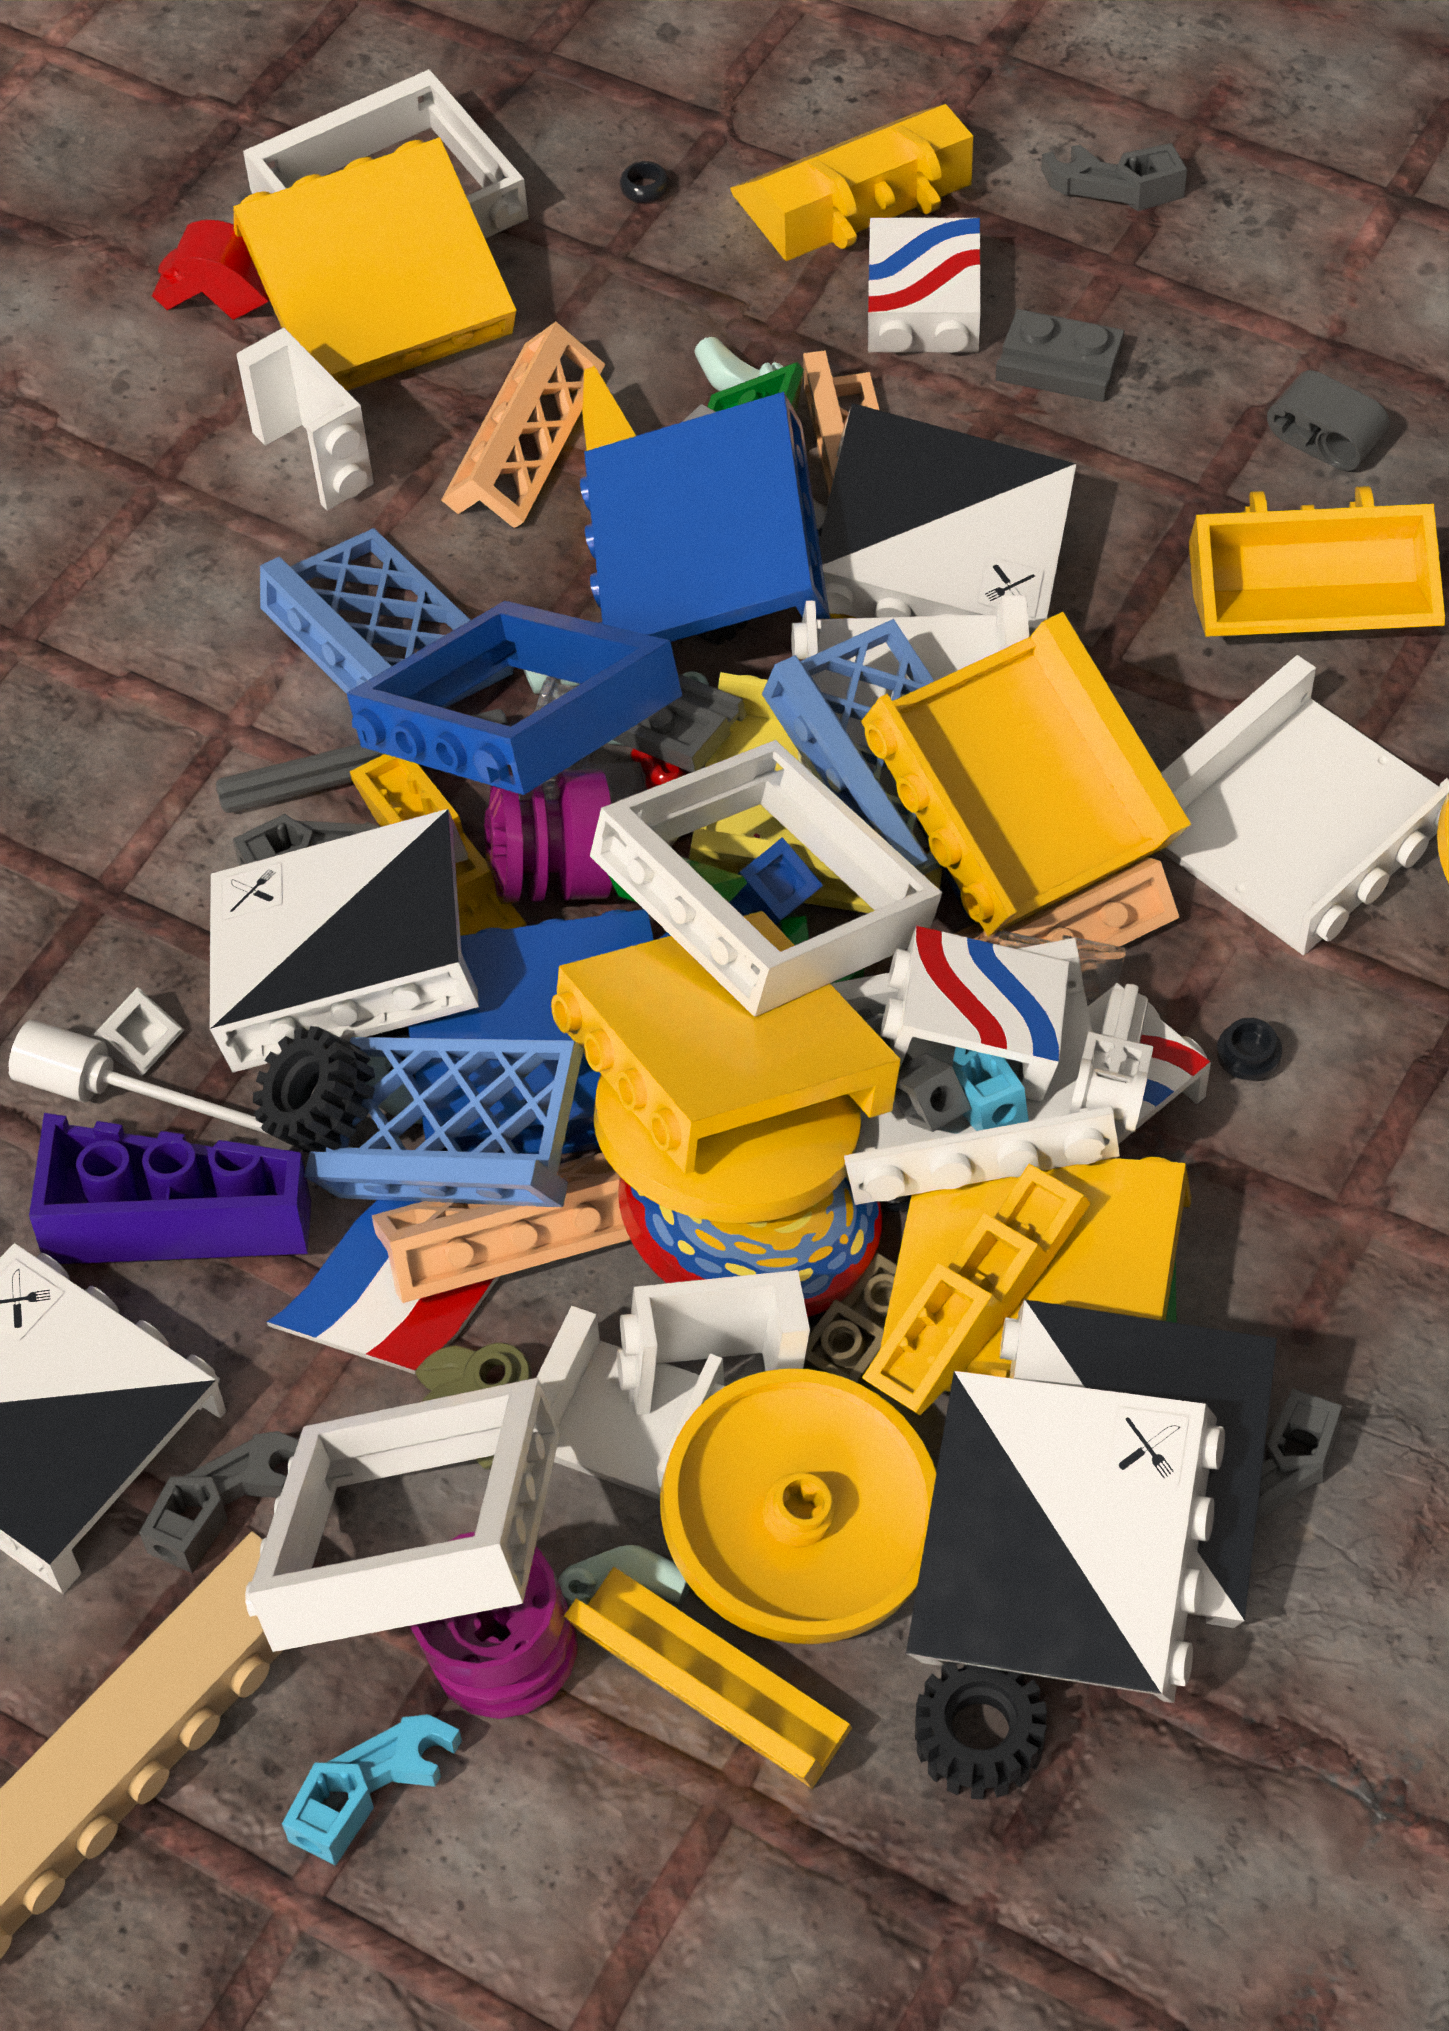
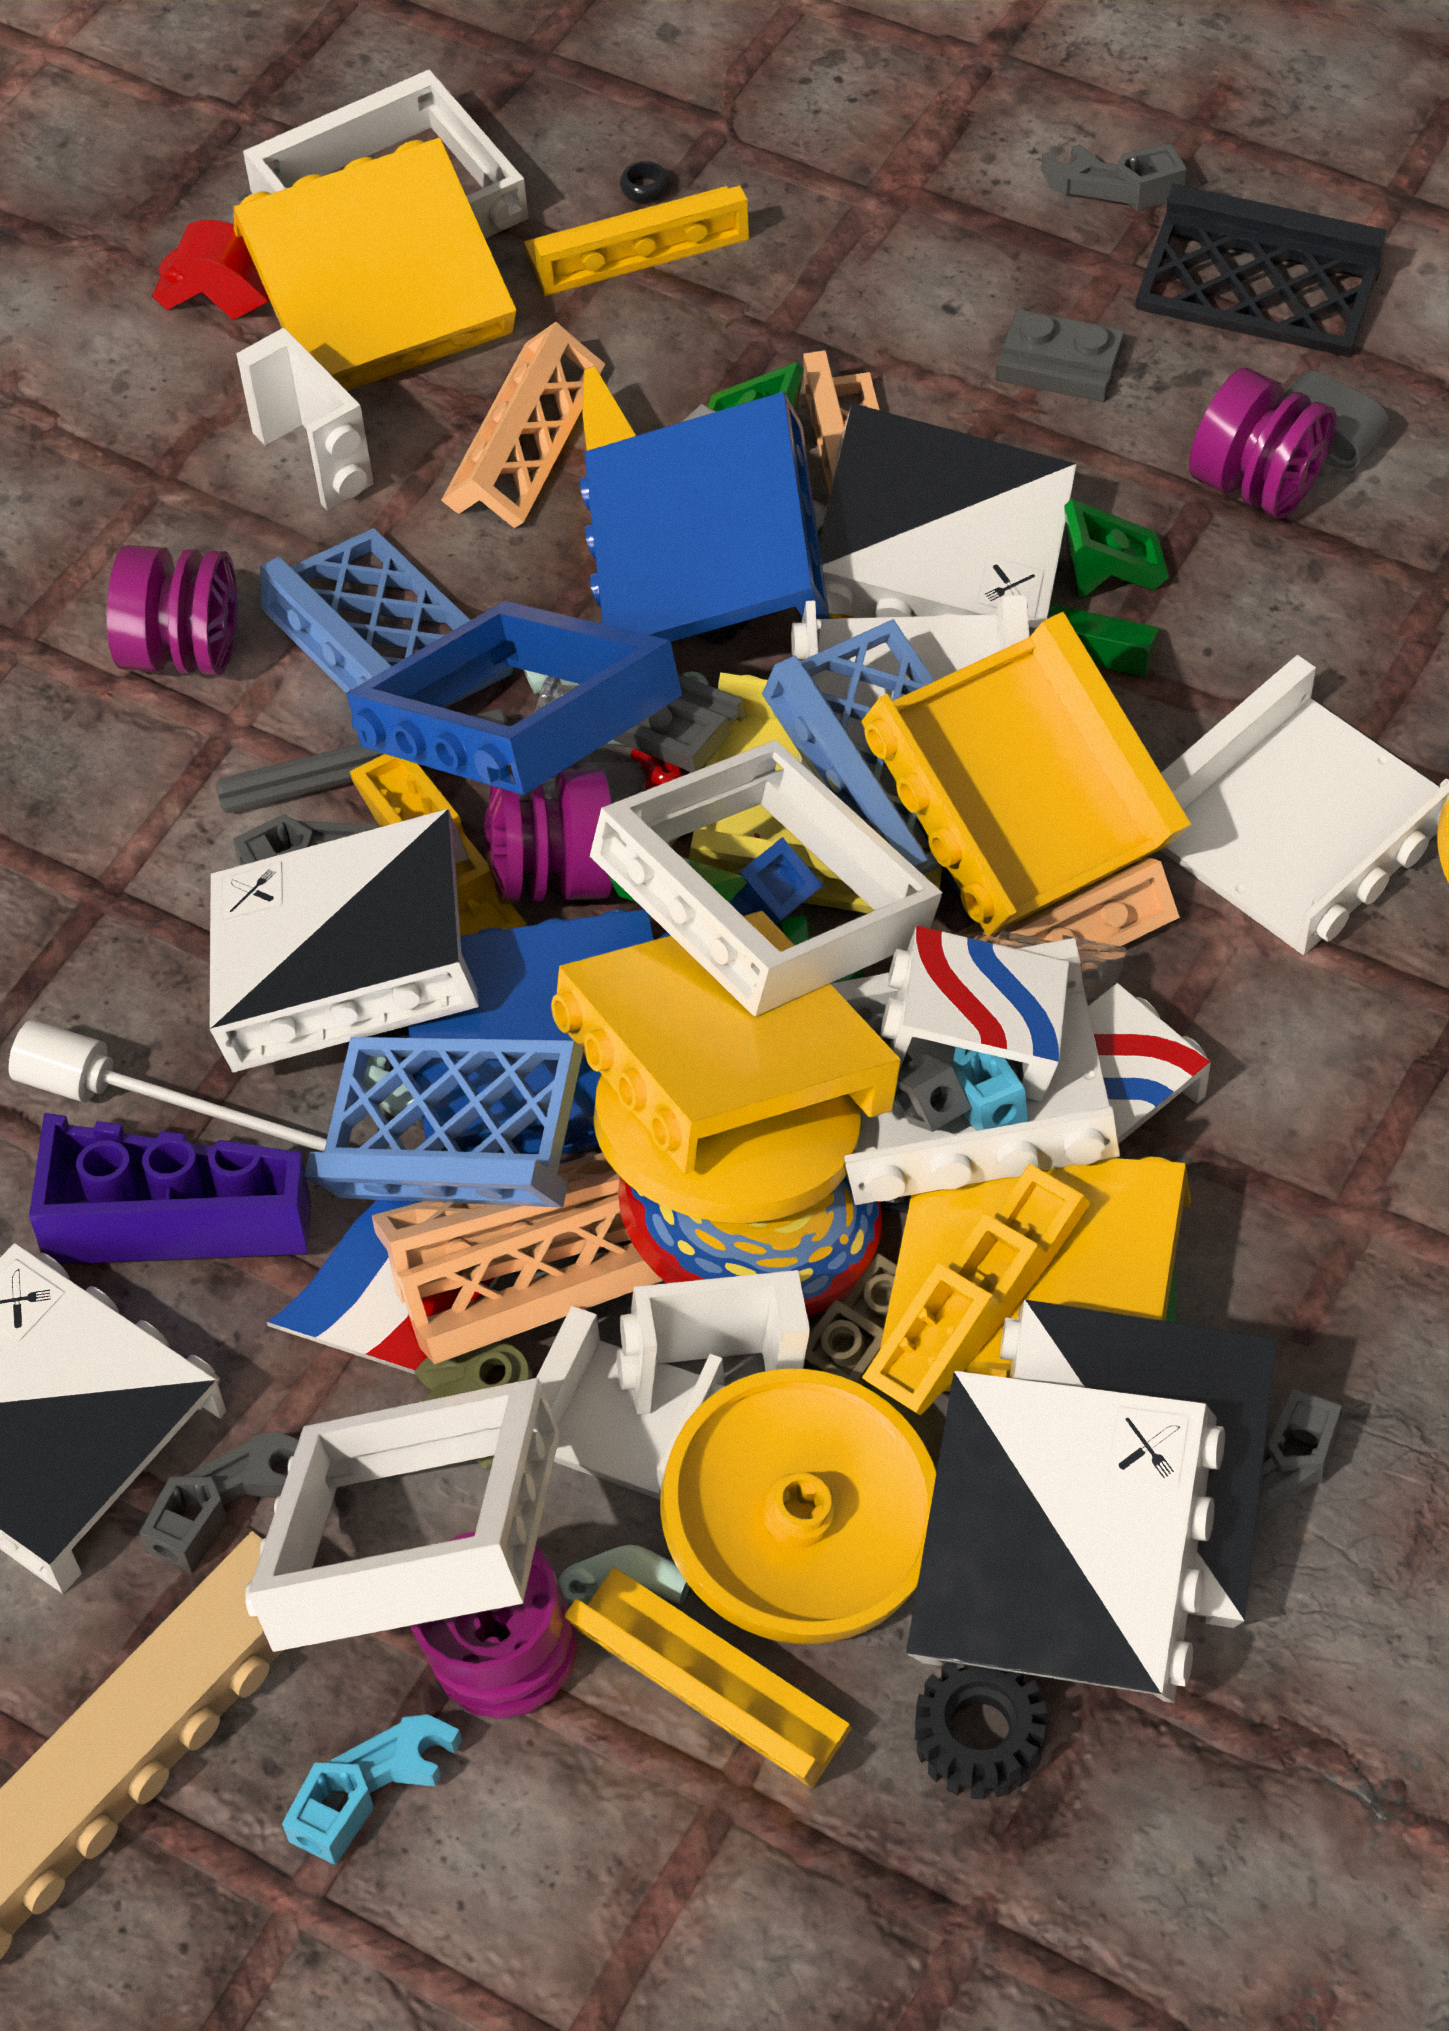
(138, 1032): white slope -> none
(172, 609): none -> magenta wheel
(340, 1081): black tyre -> none
(530, 1300): none -> light nougat fence
(639, 239): none -> yellow fence
(723, 367): light aqua arm -> none
(860, 179): yellow piece -> none
(924, 285): panel -> none
(1108, 546): none -> green slope
(1112, 641): none -> green slope
(1115, 1061): white connector -> none
(1249, 1049): black plate -> none
(1262, 442): none -> magenta wheel
(1272, 237): none -> black fence
(1316, 568): yellow piece -> none

